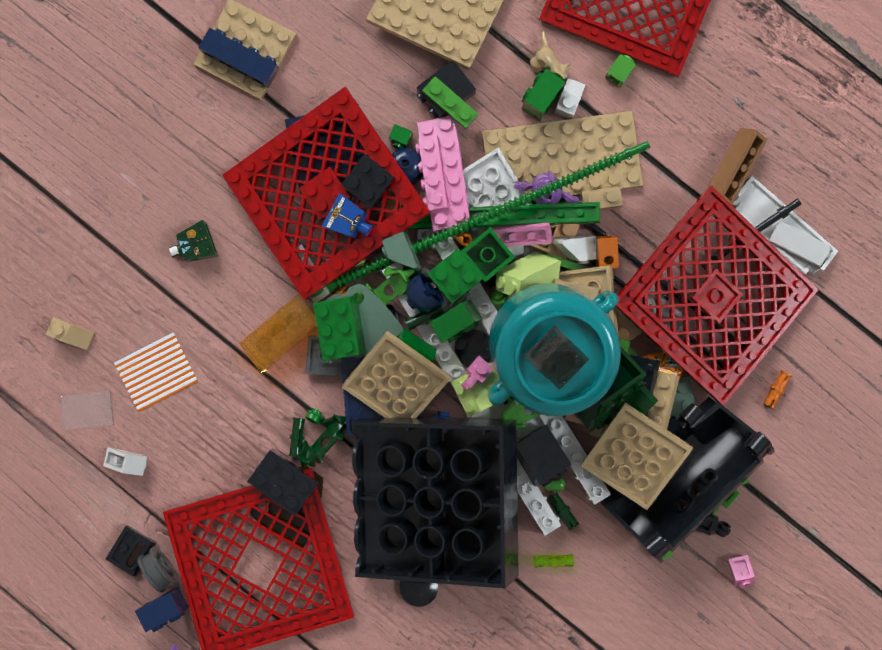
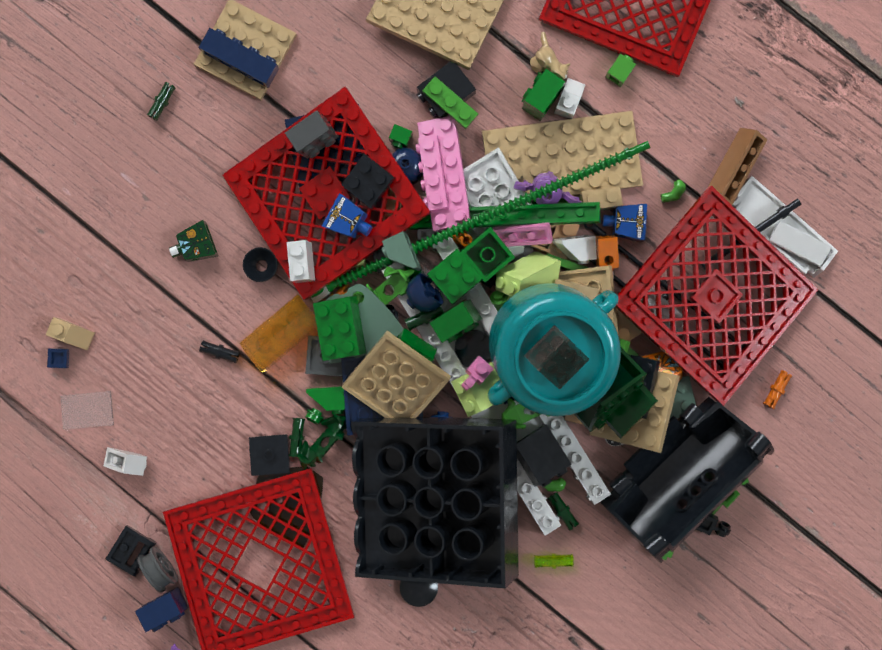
(58, 358): none -> dark blue plate
(155, 372): sticker -> none
(161, 101): none -> dark green pin
(219, 351): none -> black pin
(250, 264): none -> black piece
(269, 455): none -> black plate
(283, 482): black brick -> none
(300, 261): none -> white brick
(312, 135): none -> dark grey brick
(329, 398): none -> green slope
(628, 222): none -> blue torso
(636, 456): tan plate -> none
(675, 194): none -> bright green arm
(741, 571): bright pink bracket -> none

